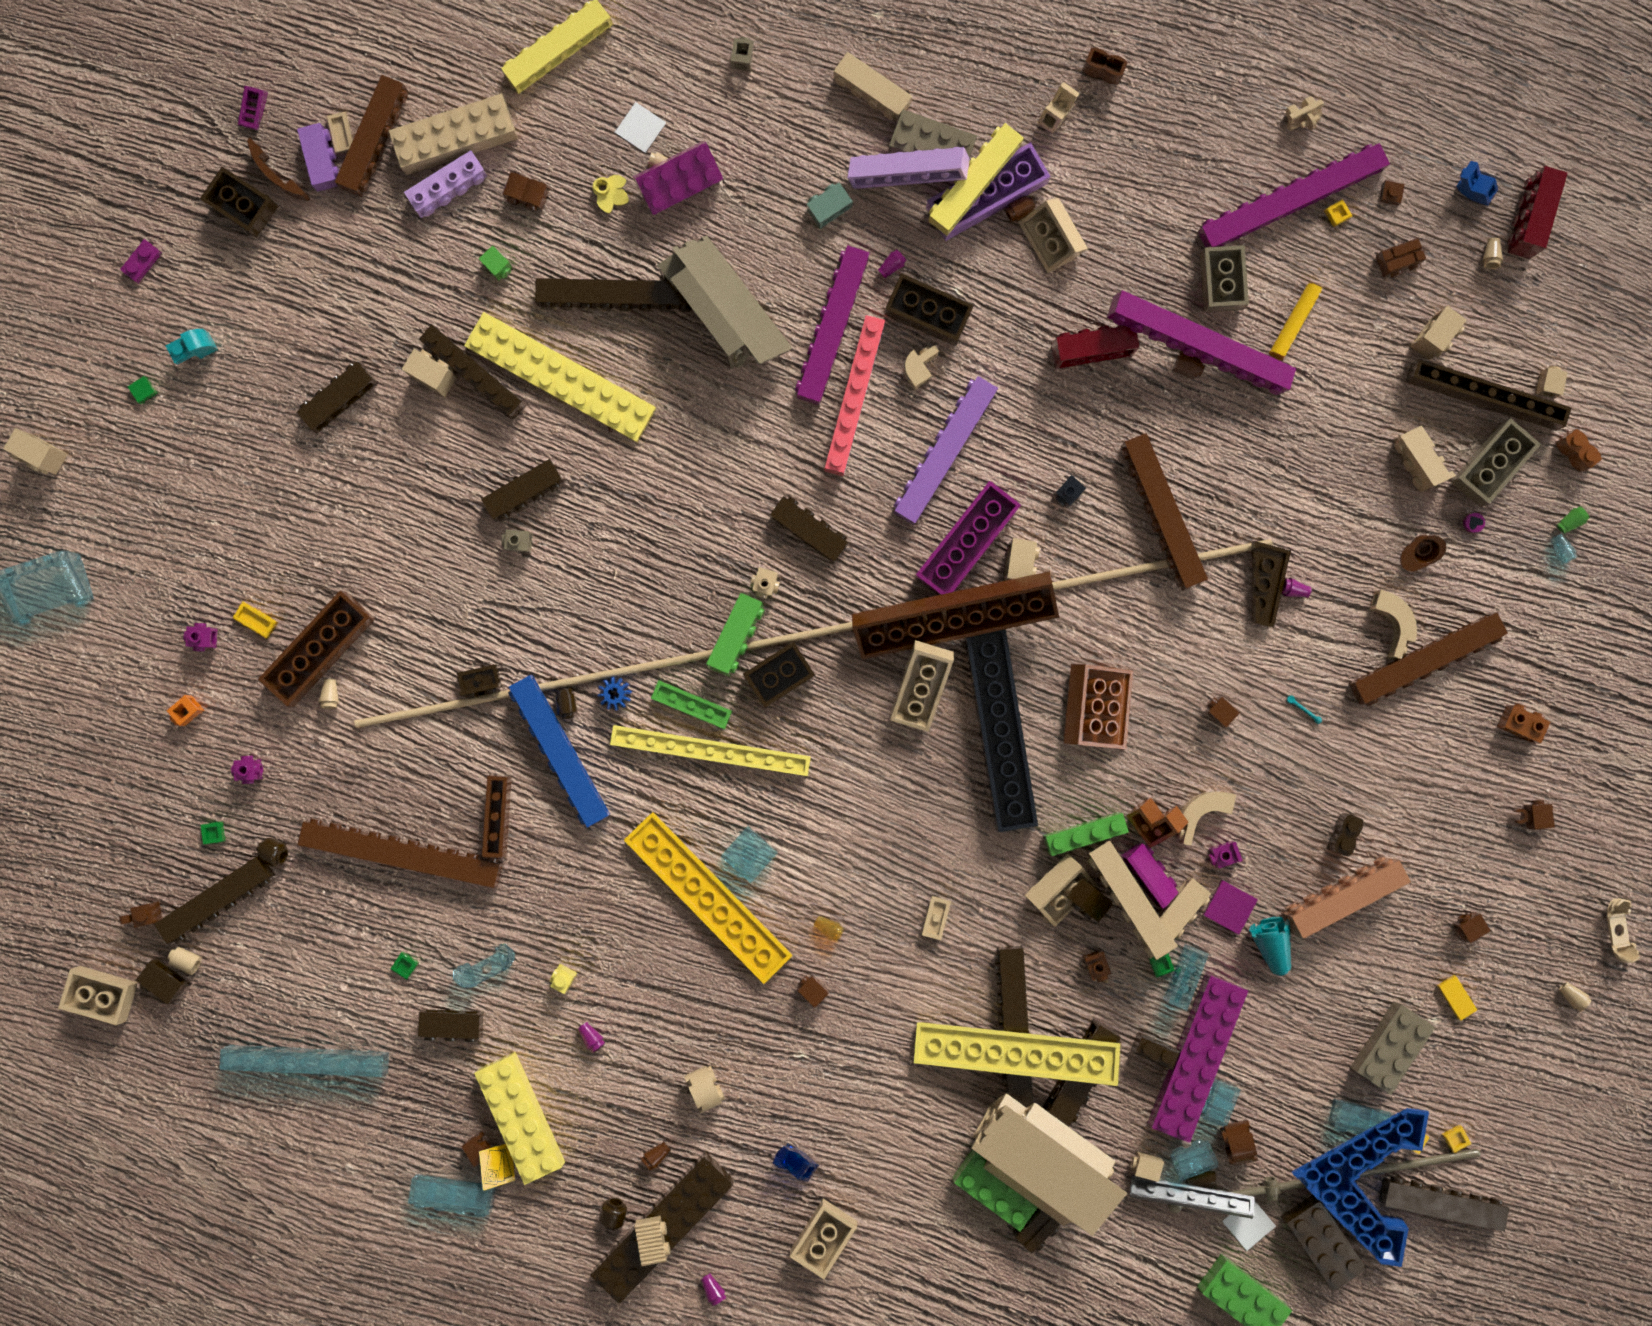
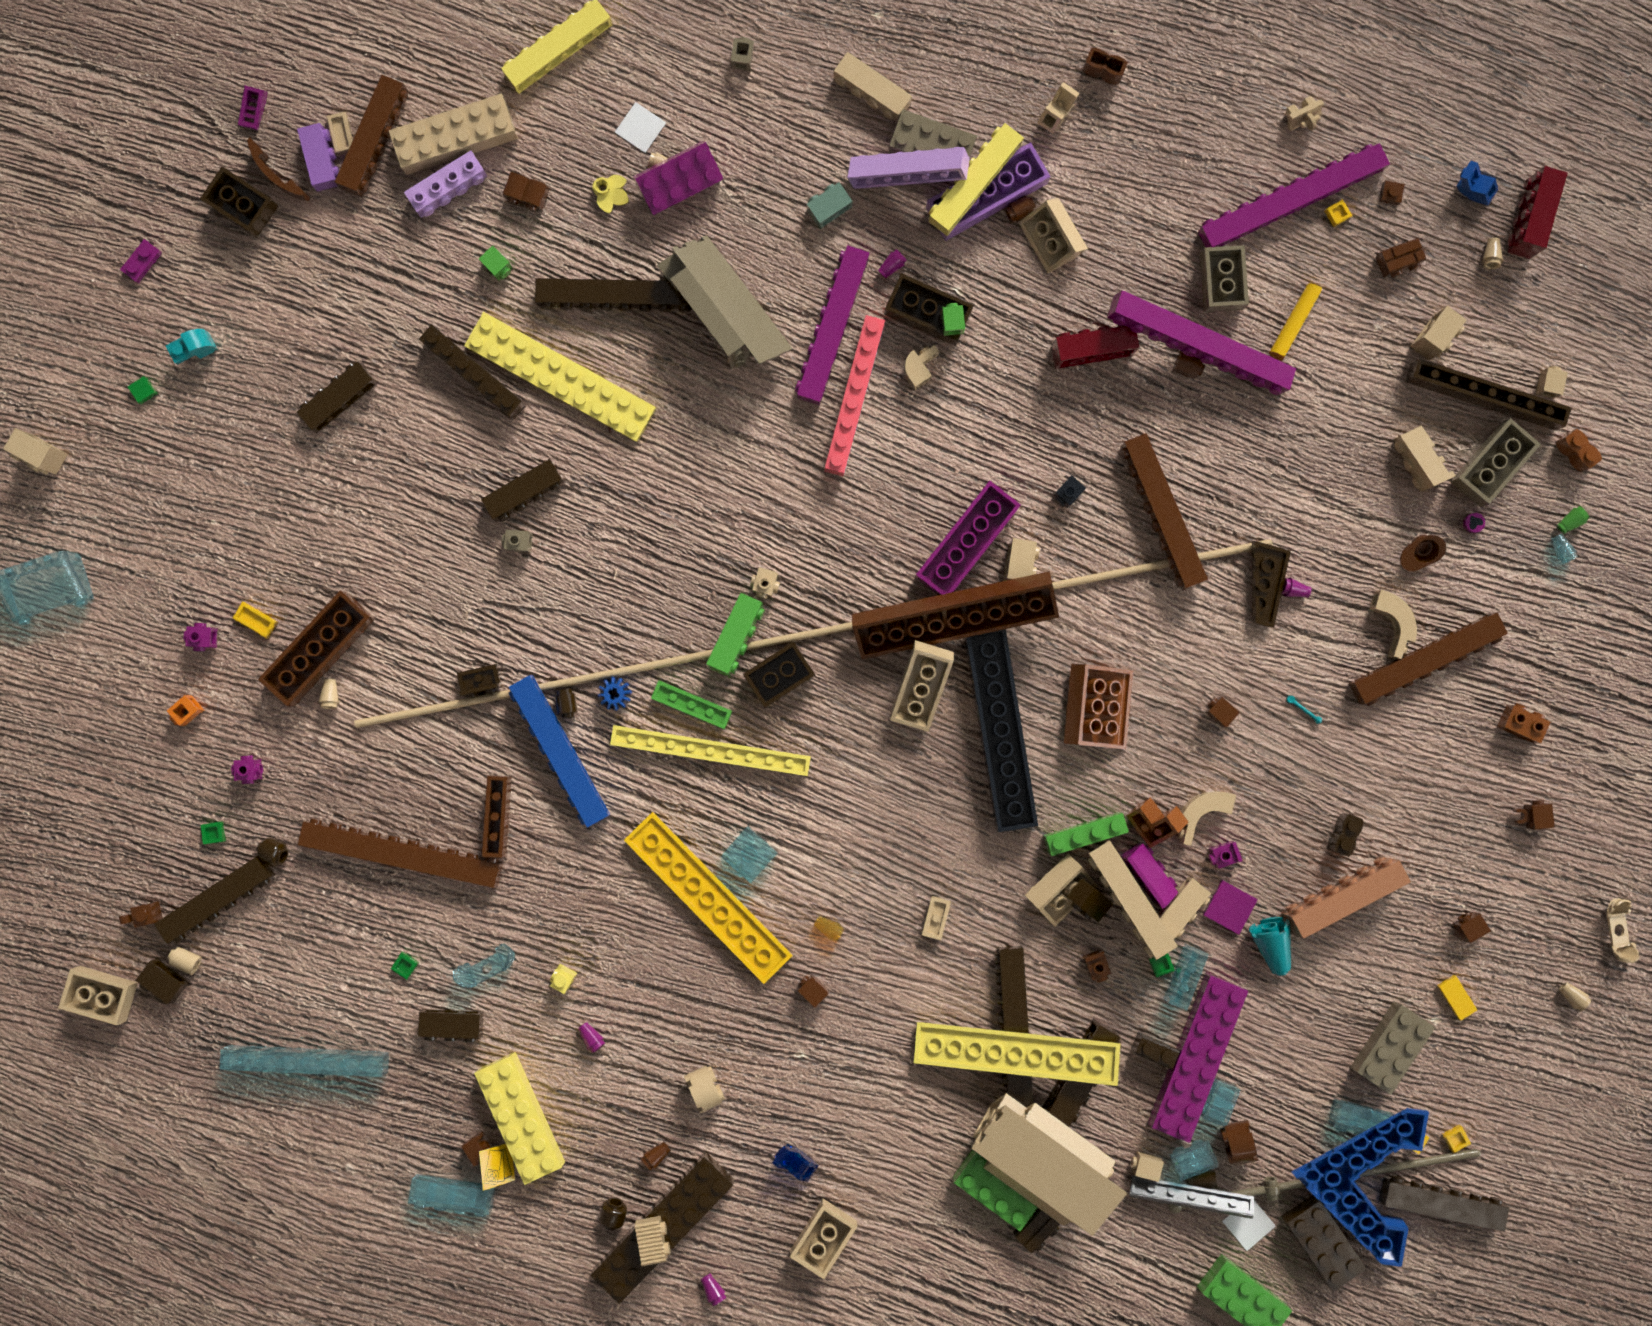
(427, 371): tan brick -> none
(808, 529): dark brown brick -> none
(945, 451): medium lavender brick -> none
(953, 319): none -> bright green brick

